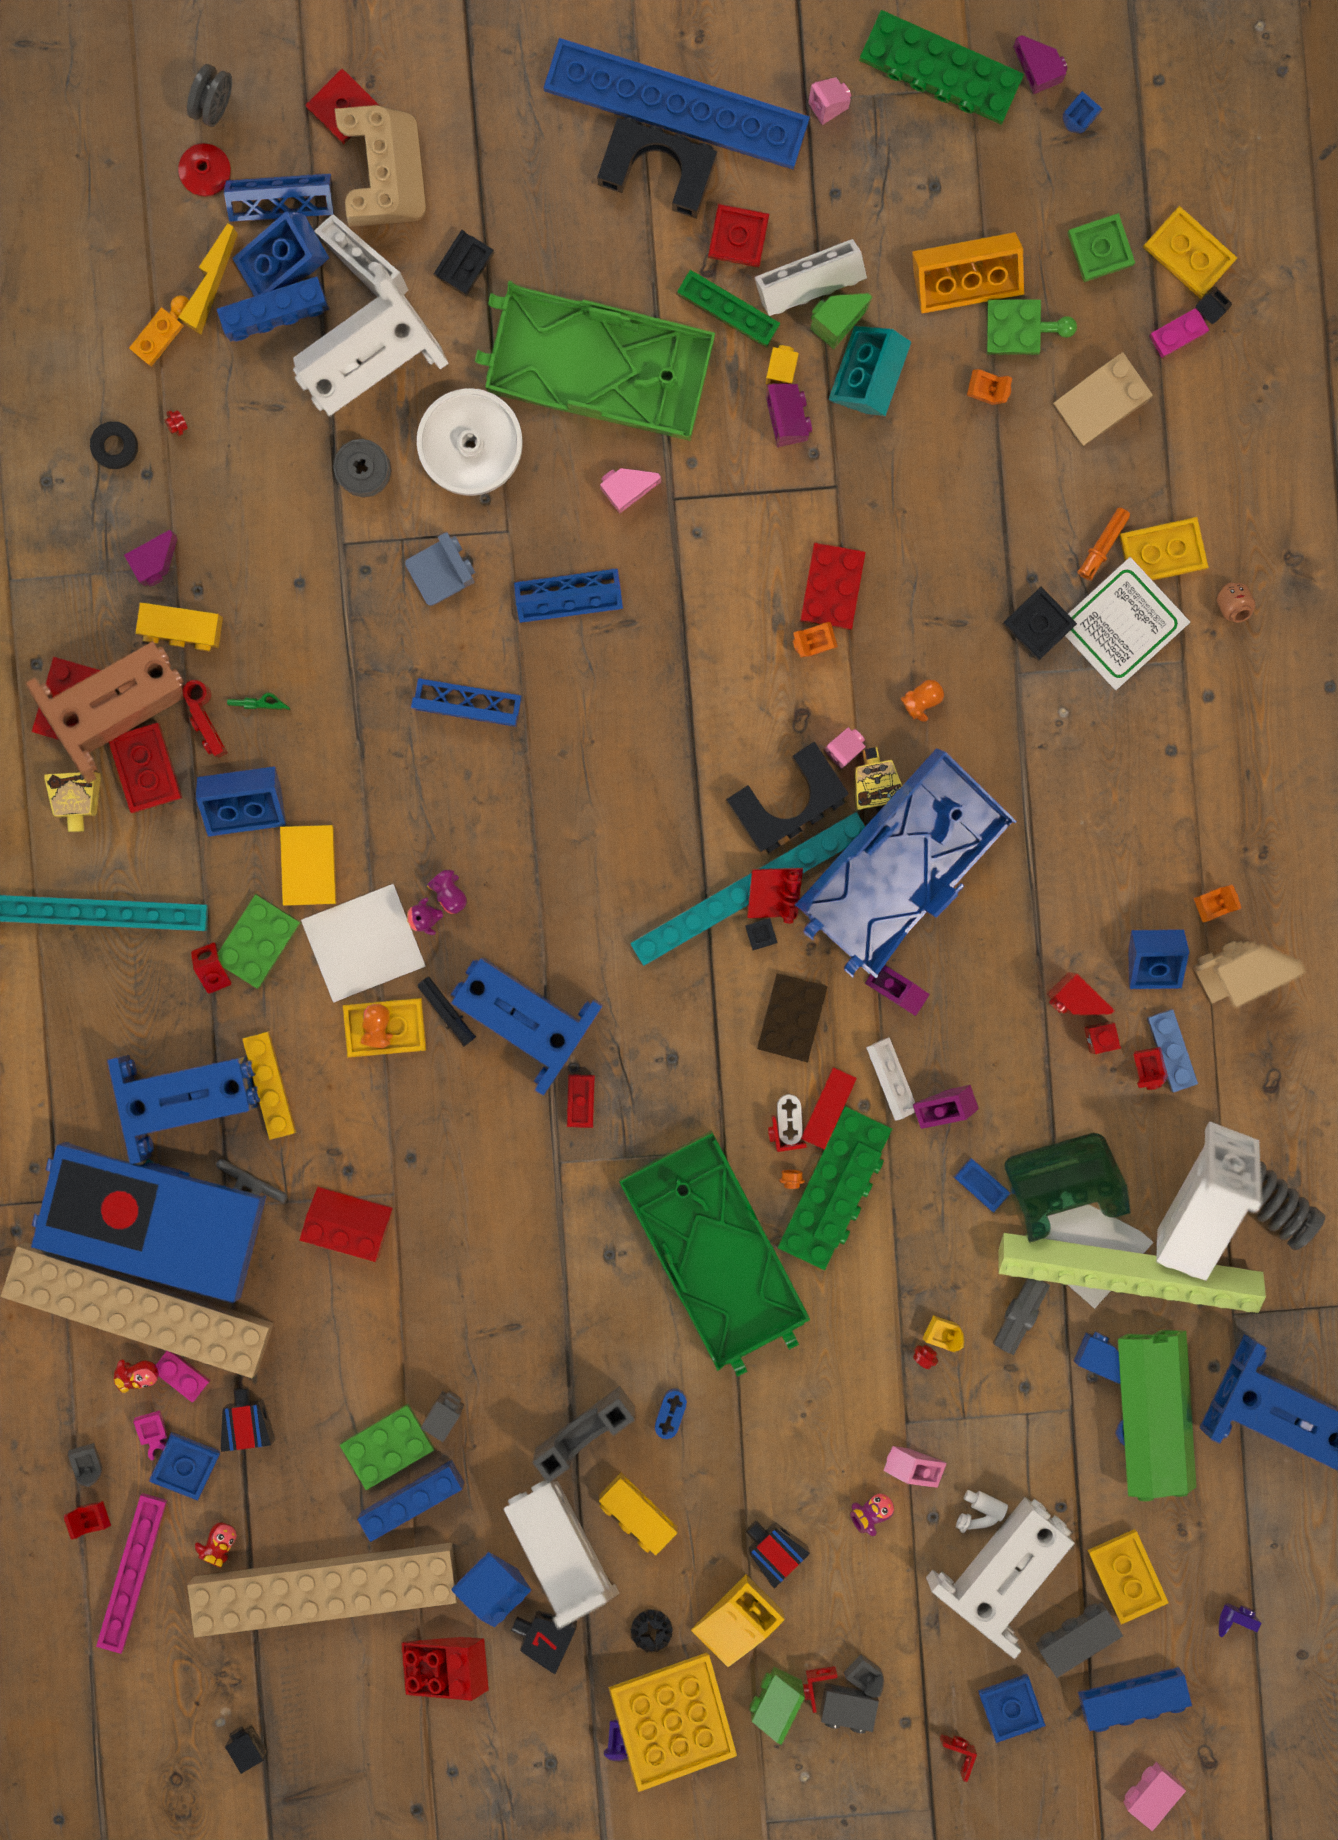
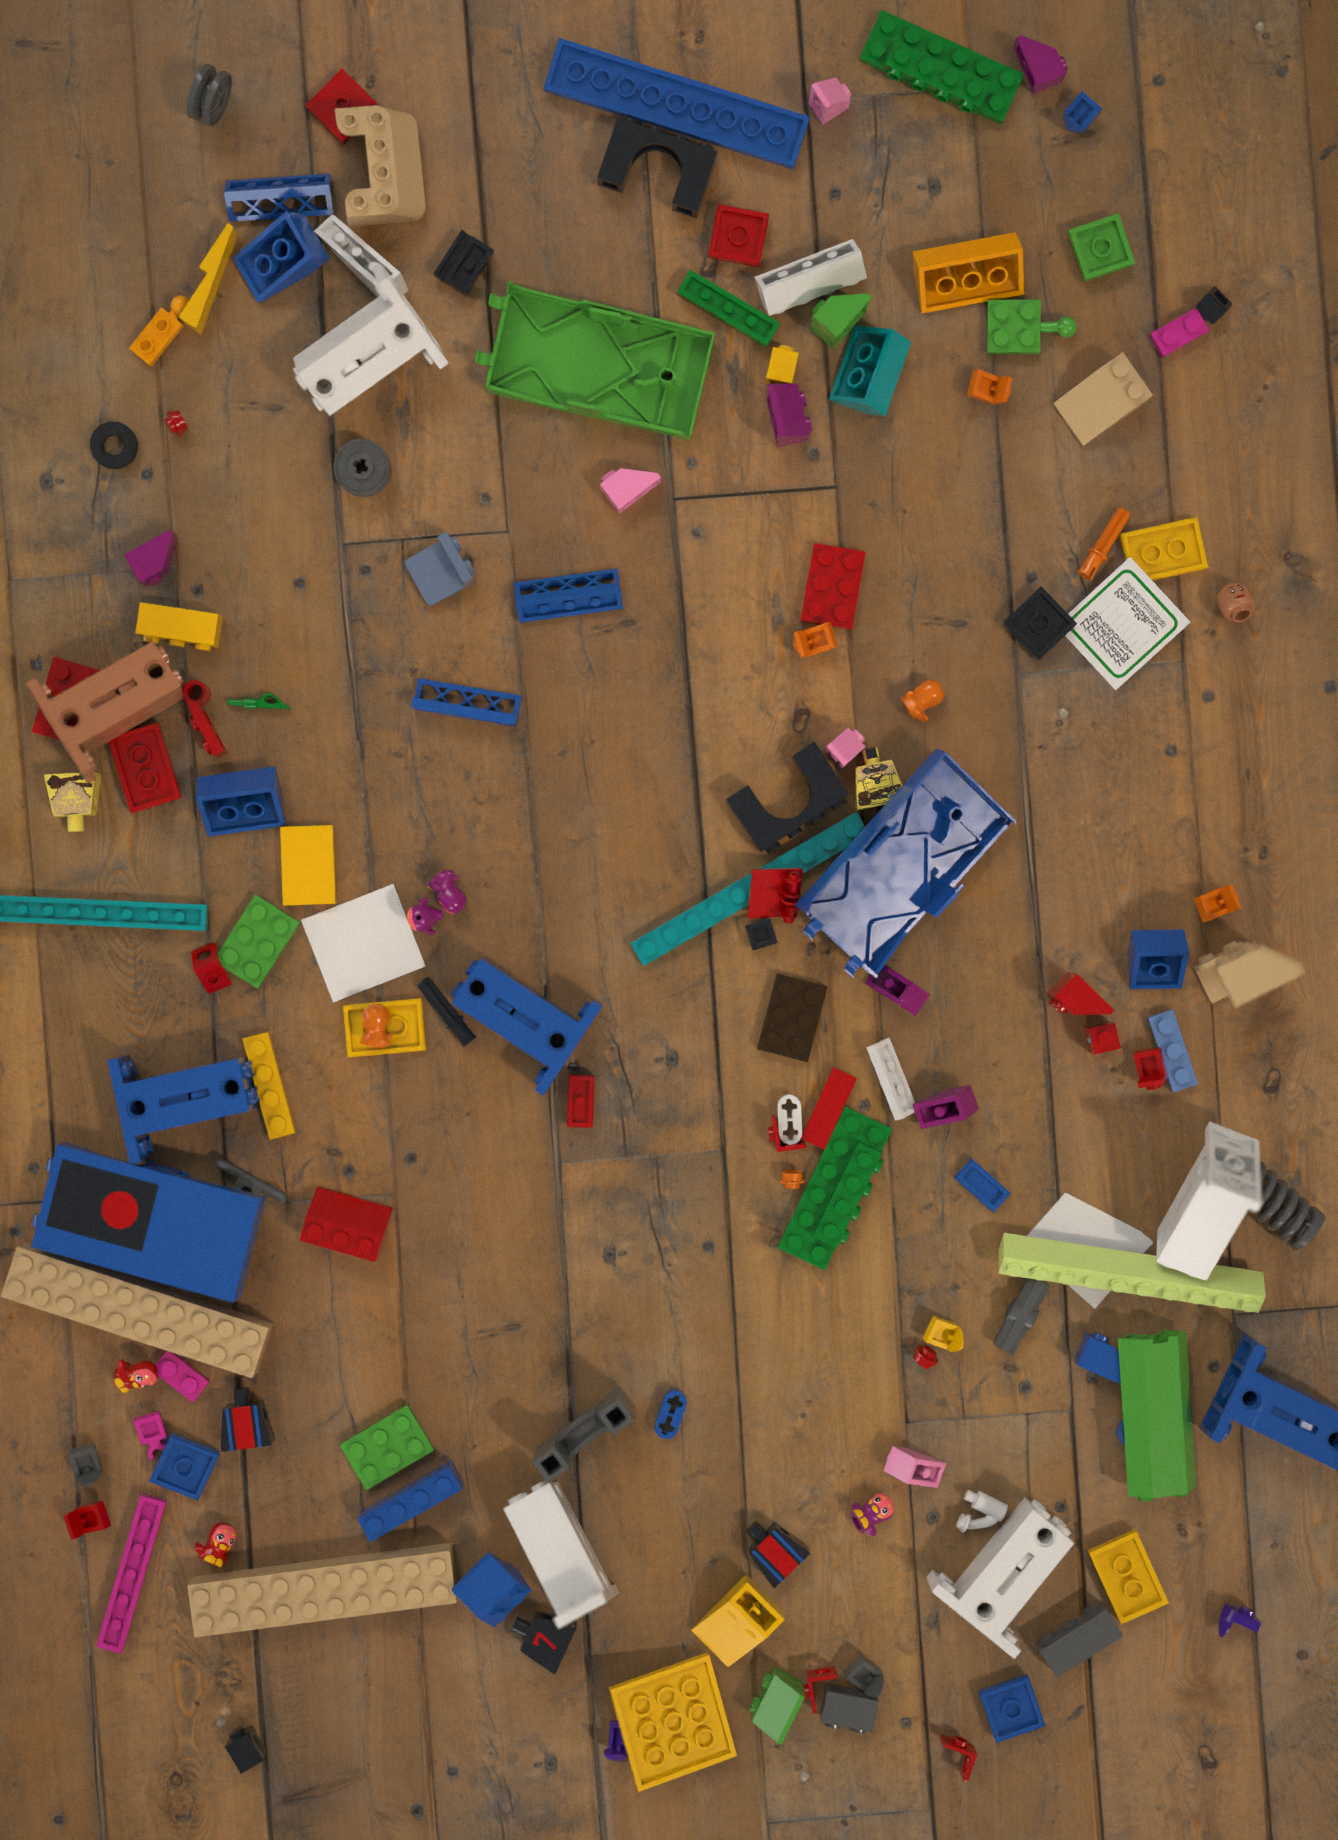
(210, 180): red dish -> none
(273, 309): blue brick -> none
(443, 1415): dark grey brick -> none
(445, 1668): red slope -> none
(463, 418): white dish -> none
(637, 1514): yellow brick -> none
(658, 1621): black gear -> none
(715, 1251): green piece -> none
(1065, 1179): clear green windscreen -> none
(1135, 1699): blue brick -> none
(1153, 1796): bright pink brick -> none
(1190, 252): yellow tile -> none

